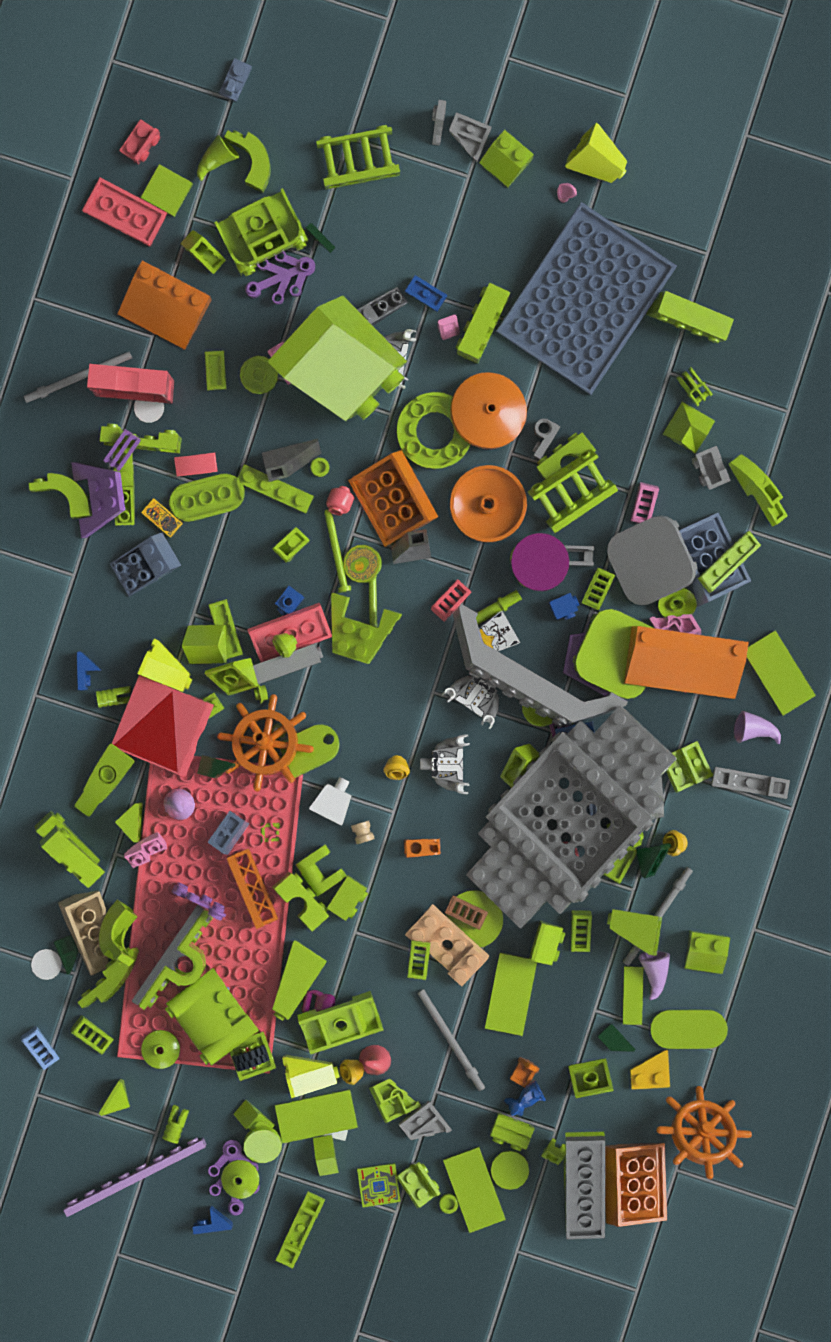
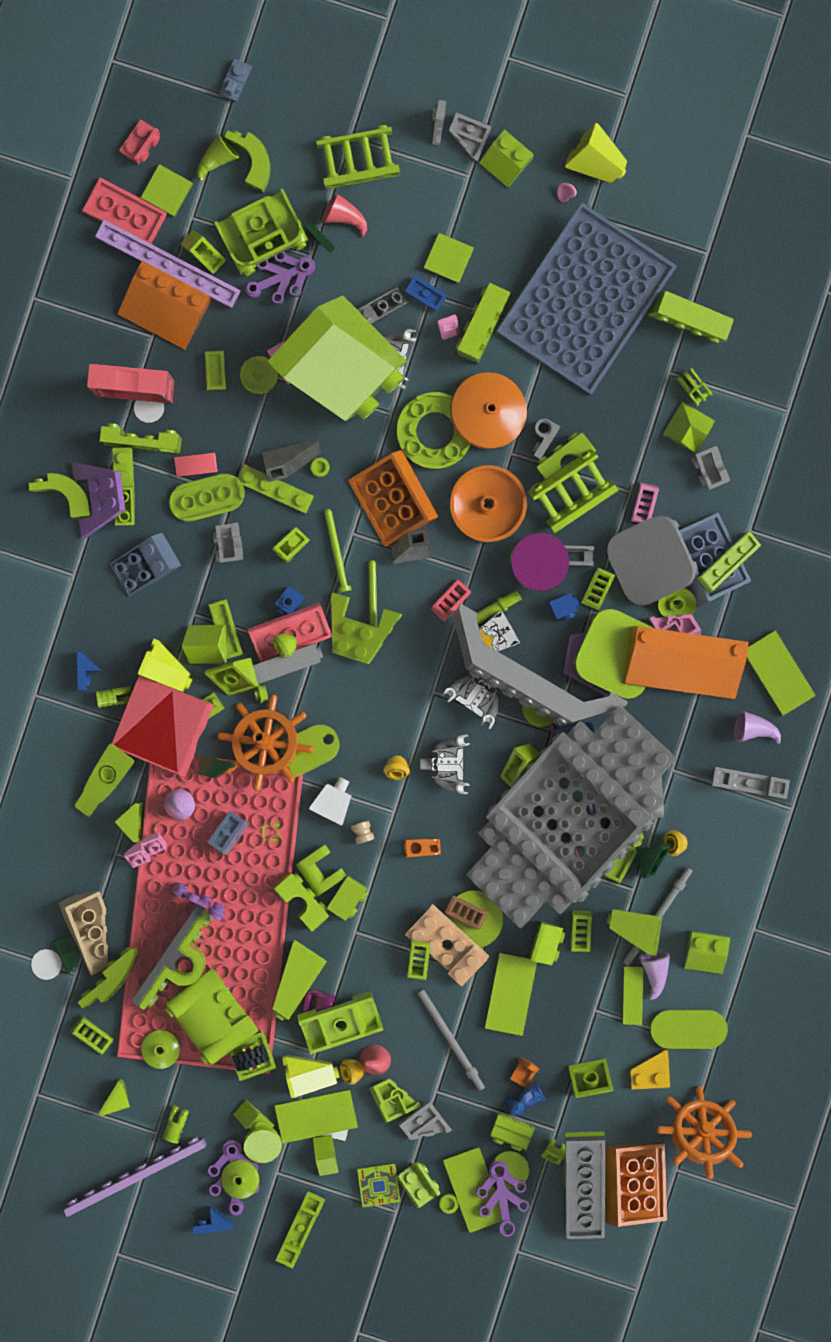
(34, 1051): light blue slope -> none
(44, 391): light grey bar -> none
(68, 849): lime wedge -> none
(113, 932): lime arch -> none
(114, 462): medium lavender tile -> none
(162, 517): tile -> none
(167, 263): none -> lavender plate
(229, 543): none -> light grey cylinder
(245, 891): orange fence -> none
(339, 500): coral head -> none
(342, 211): none -> coral hat
(362, 563): tile -> none
(448, 258): none -> lime tile
(502, 1195): none -> medium lavender plant
(615, 1040): dark green tile -> none
(689, 767): lime slope -> none
(756, 482): lime slope -> none

